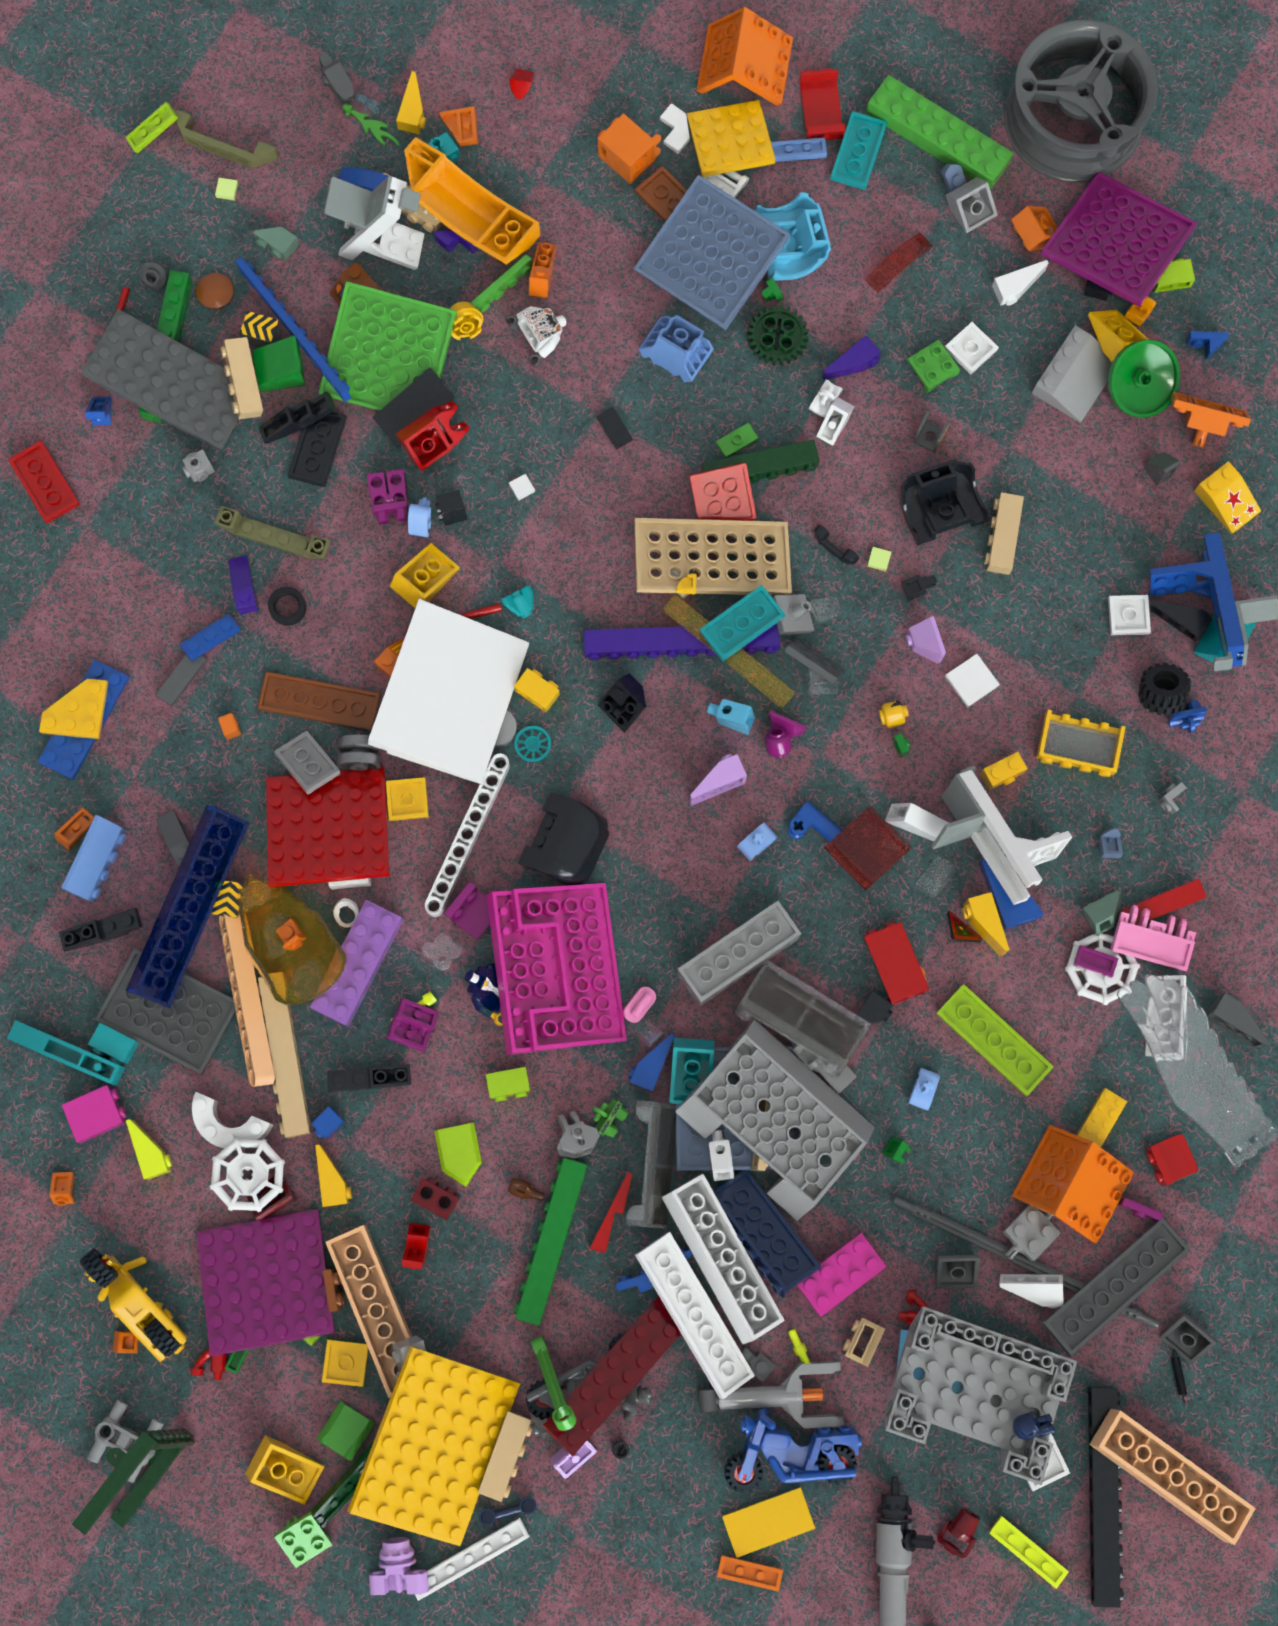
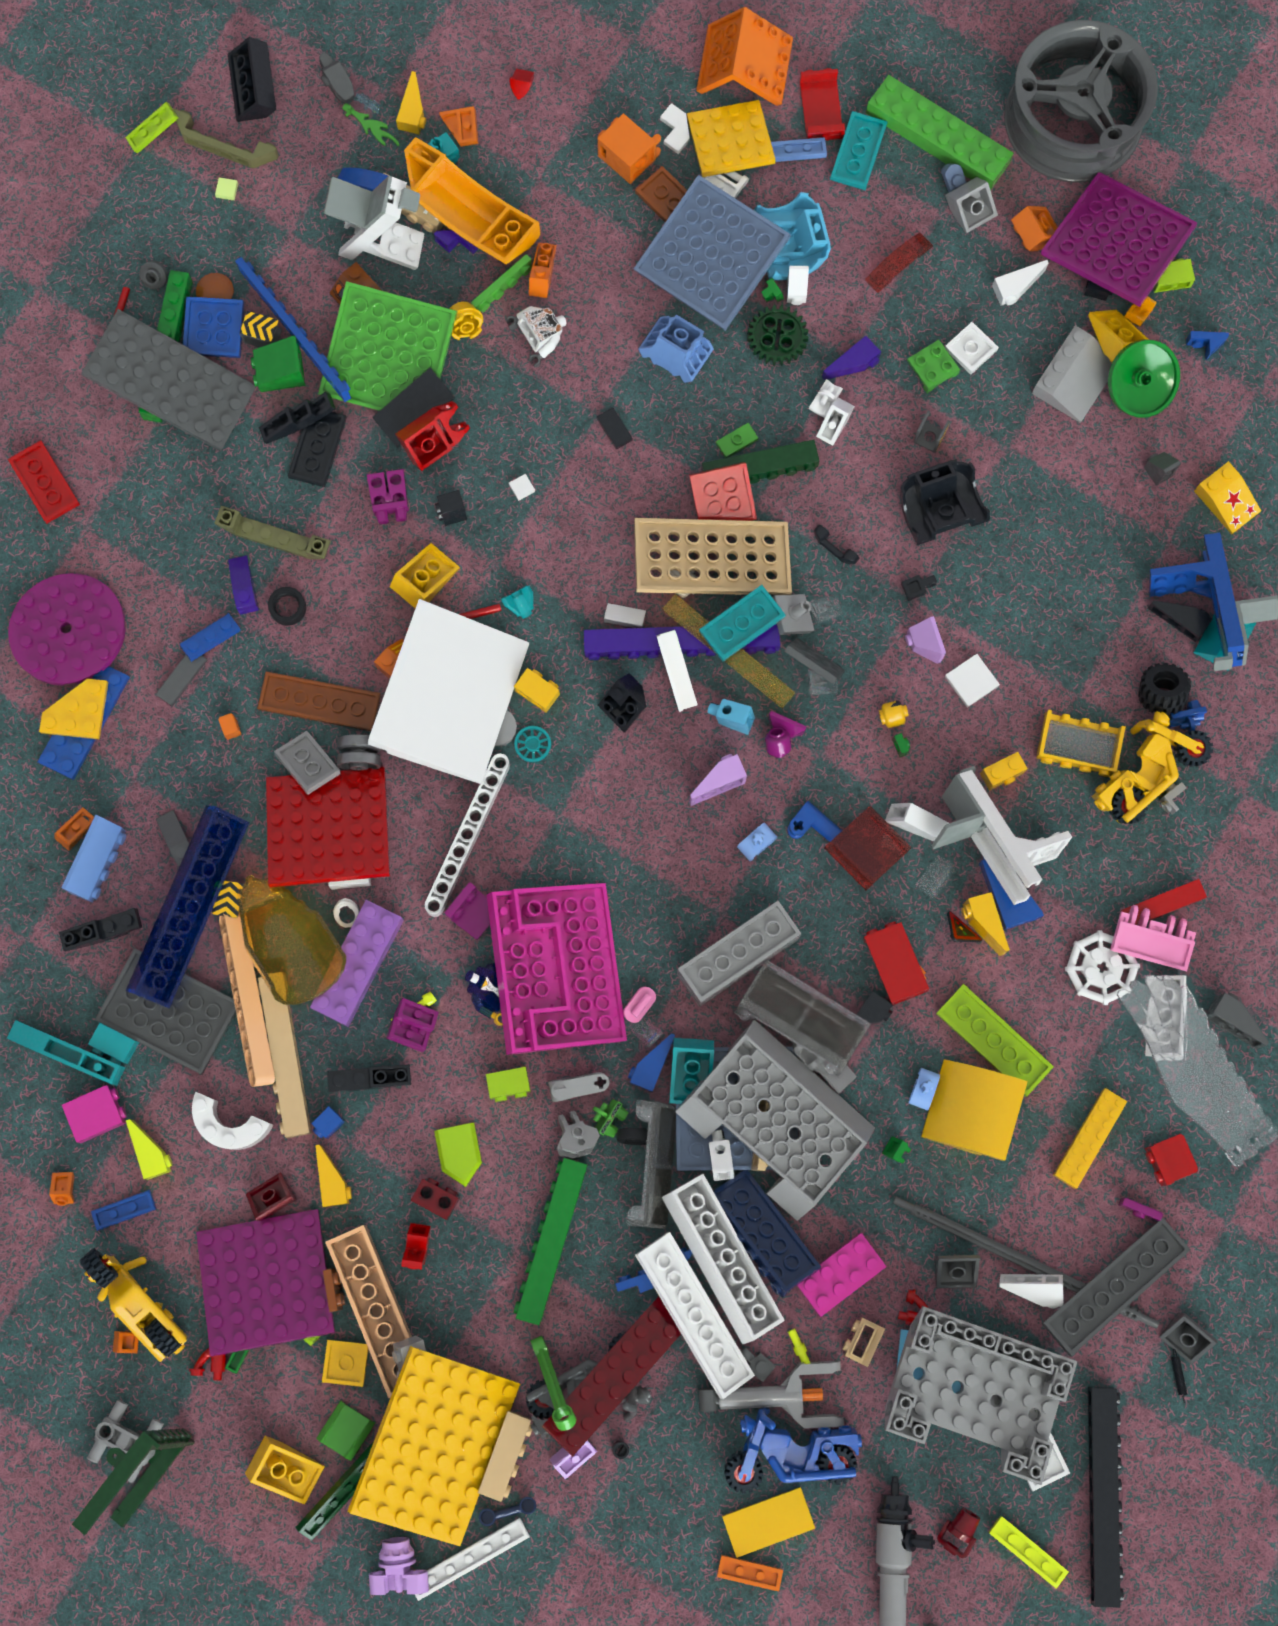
(74, 656): none -> magenta plate
(99, 410): blue slope -> none
(123, 1210): none -> blue tile
(197, 466): light grey brick -> none
(213, 326): none -> blue plate
(235, 1174): white plate -> none
(242, 378): tan brick -> none
(251, 80): none -> black slope
(278, 241): sand green slope -> none
(291, 935): orange bracket -> none
(303, 1539): piece -> none
(407, 799): yellow plate -> none
(419, 518): light blue beam -> none
(442, 948): clear plate -> none
(524, 1190): reddish brown piece -> none
(566, 841): black piece -> none
(576, 1086): none -> light grey piece
(601, 1240): red slope -> none
(624, 616): none -> white slope
(632, 1136): none -> black tyre
(676, 670): none -> white panel
(687, 585): yellow tile -> none
(797, 284): none -> white slope
(879, 559): yellowish green tile -> none
(974, 1109): none -> yellow slope
(1004, 534): tan brick -> none
(1030, 1426): dark blue piece -> none
(1031, 1233): light grey plate -> none
(1074, 1182): orange bracket -> none
(1095, 961): magenta tile -> none
(1103, 913): sand green slope -> none
(1110, 844): sand blue plate -> none
(1129, 615): white plate -> none
(1157, 769): none -> yellow piece
(1172, 1476): light nougat brick -> none
(1208, 416): orange brick -> none

